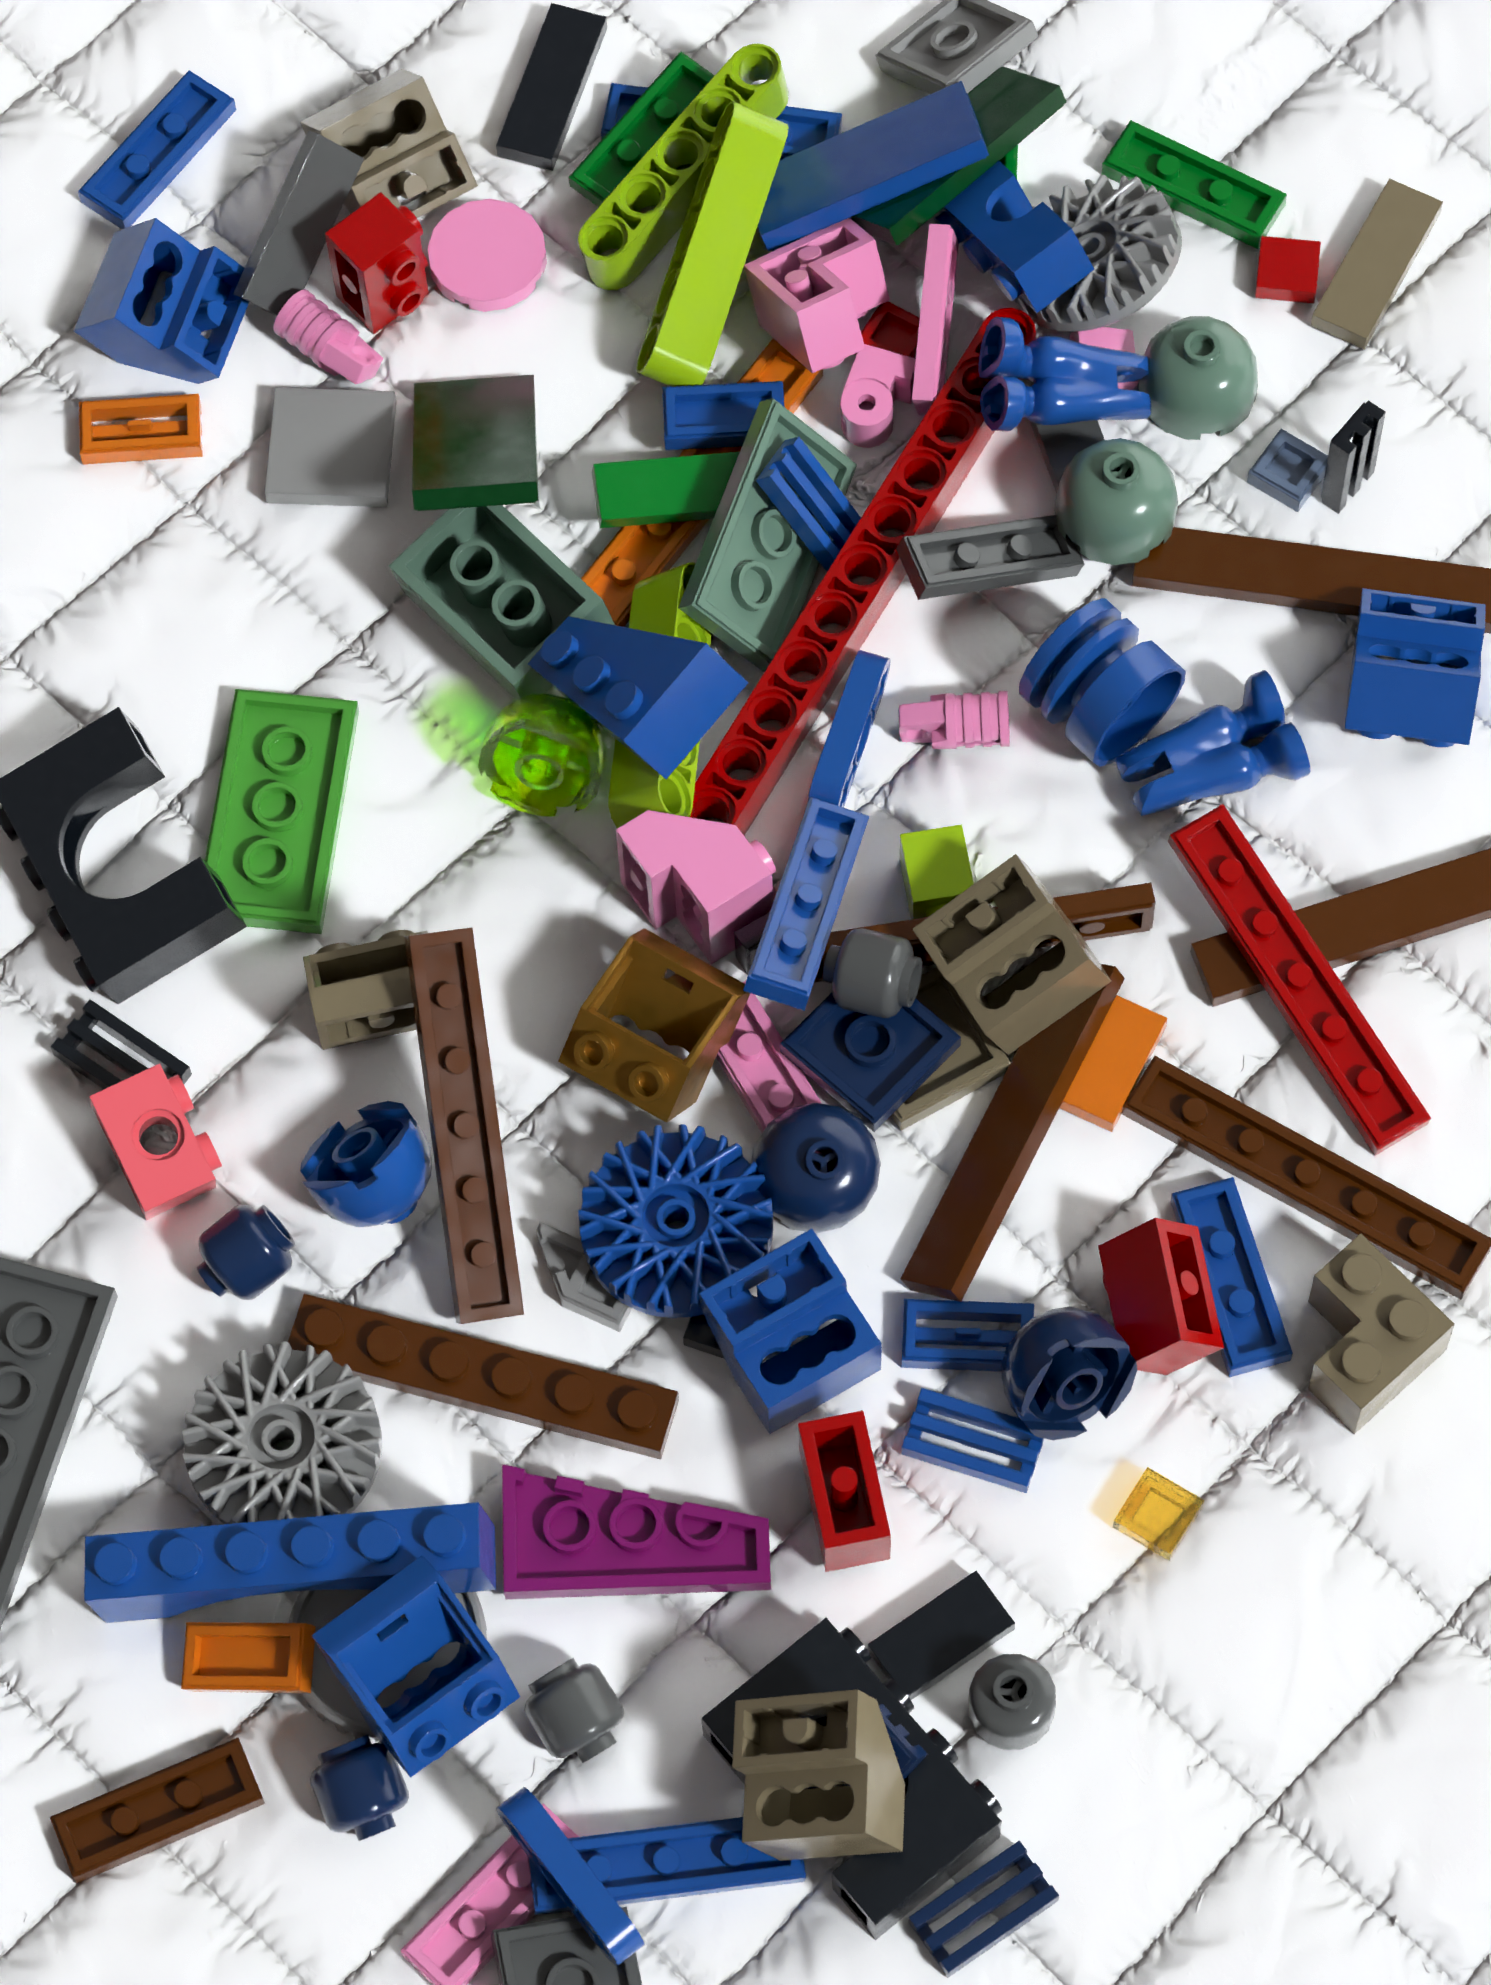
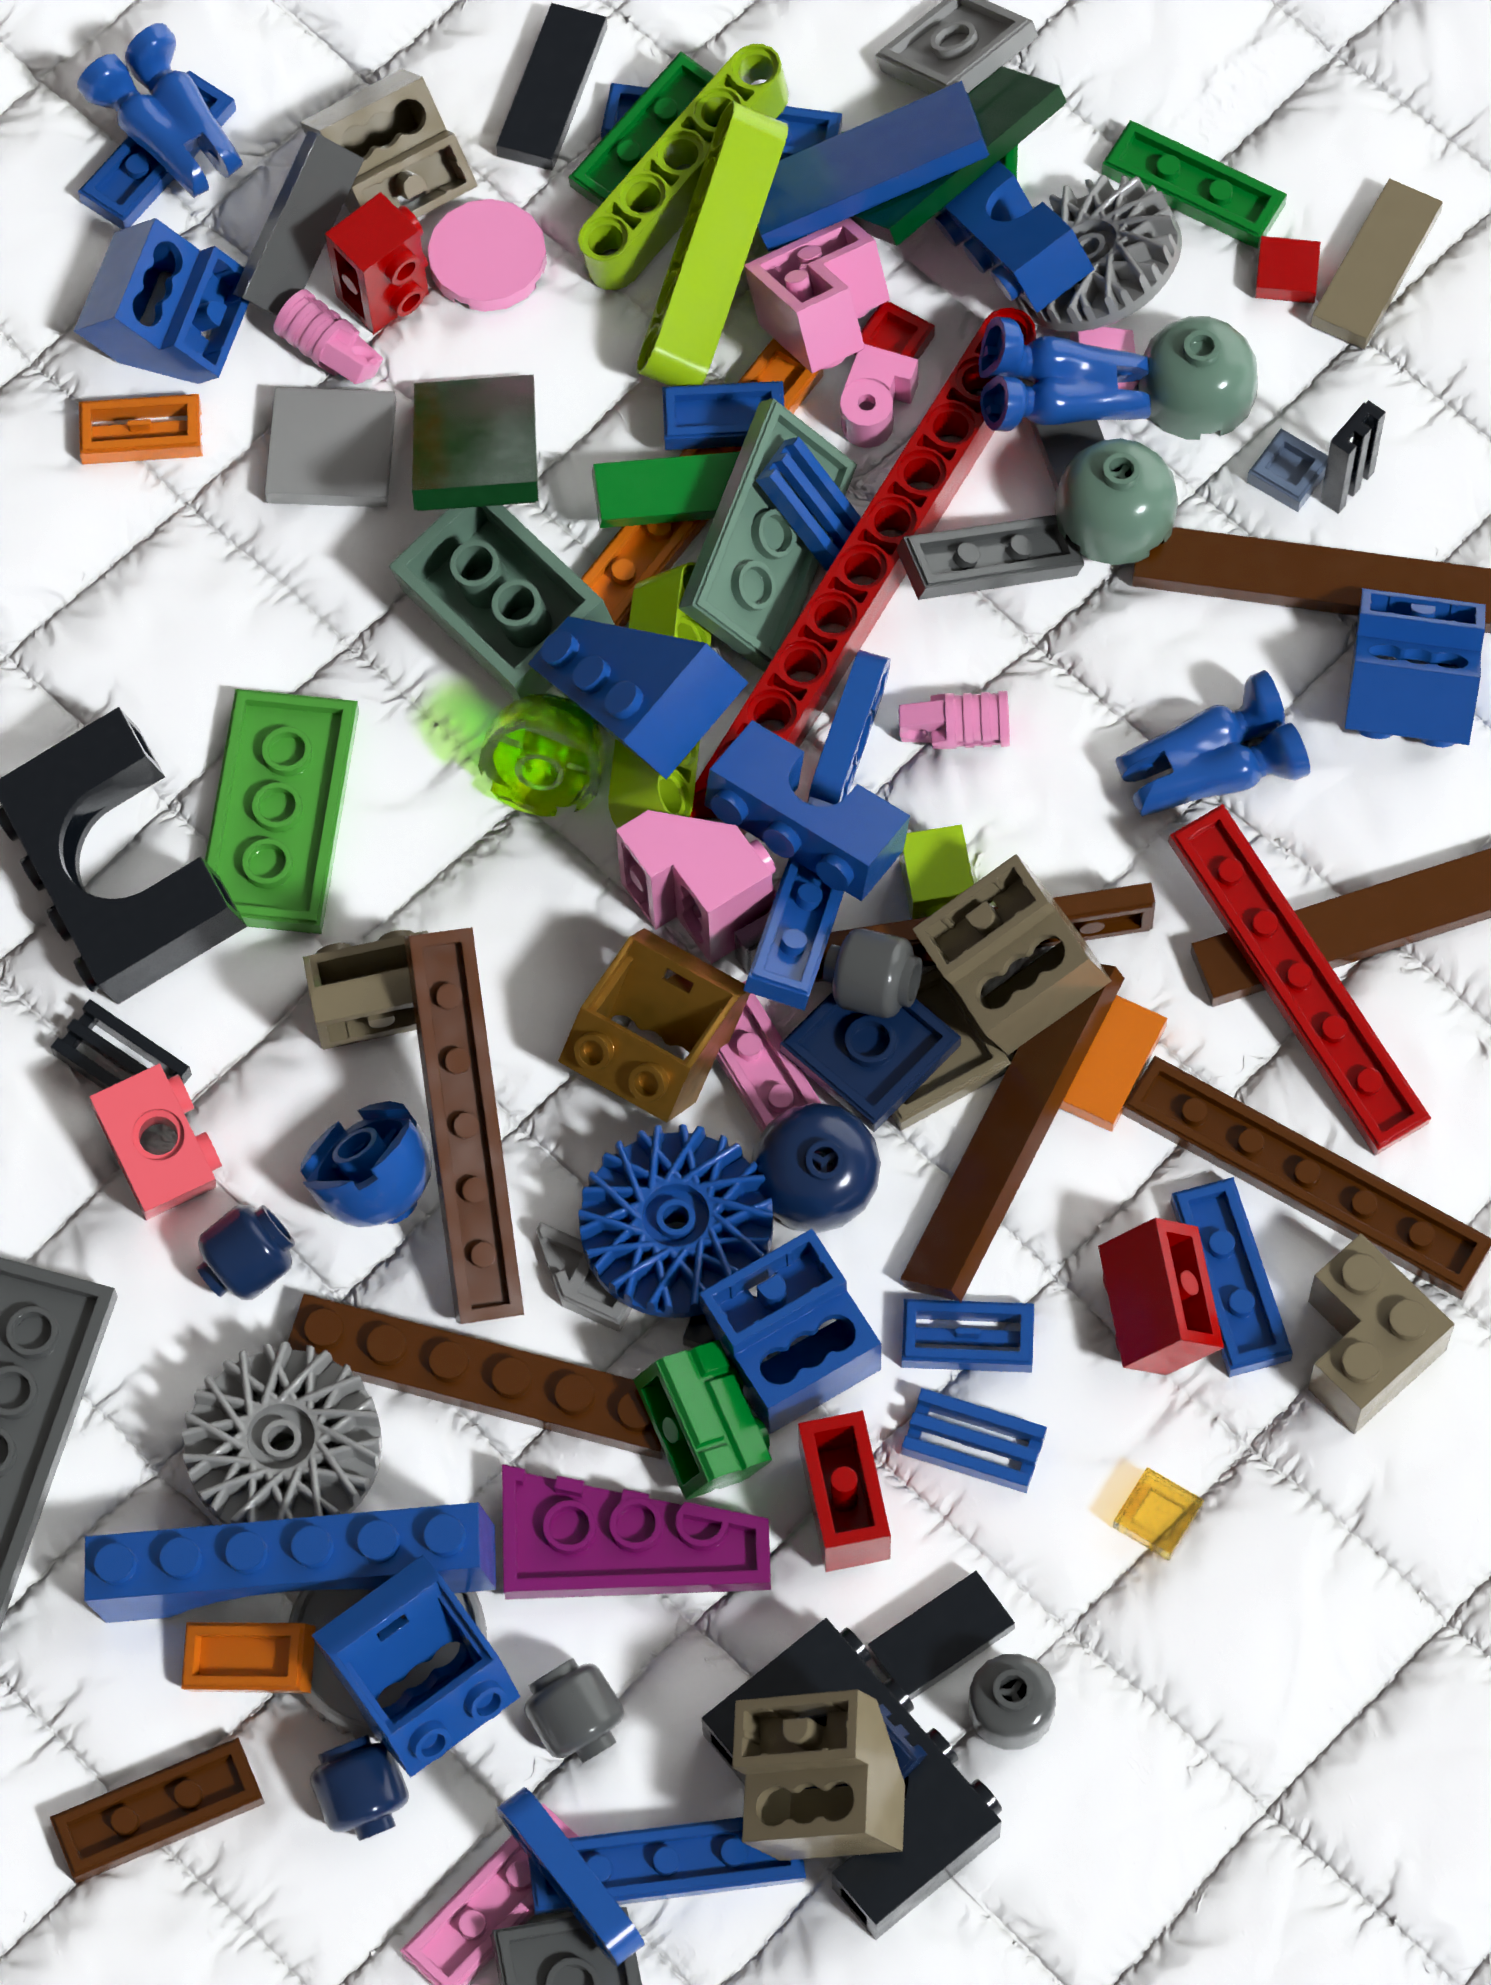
(170, 118): none -> blue piece
(703, 1419): none -> green brick
(841, 843): none -> blue arch
(935, 316): bright pink tile -> none
(1030, 1875): dark blue tile -> none
(1066, 1371): dark blue cylinder -> none
(1101, 682): blue wheel -> none

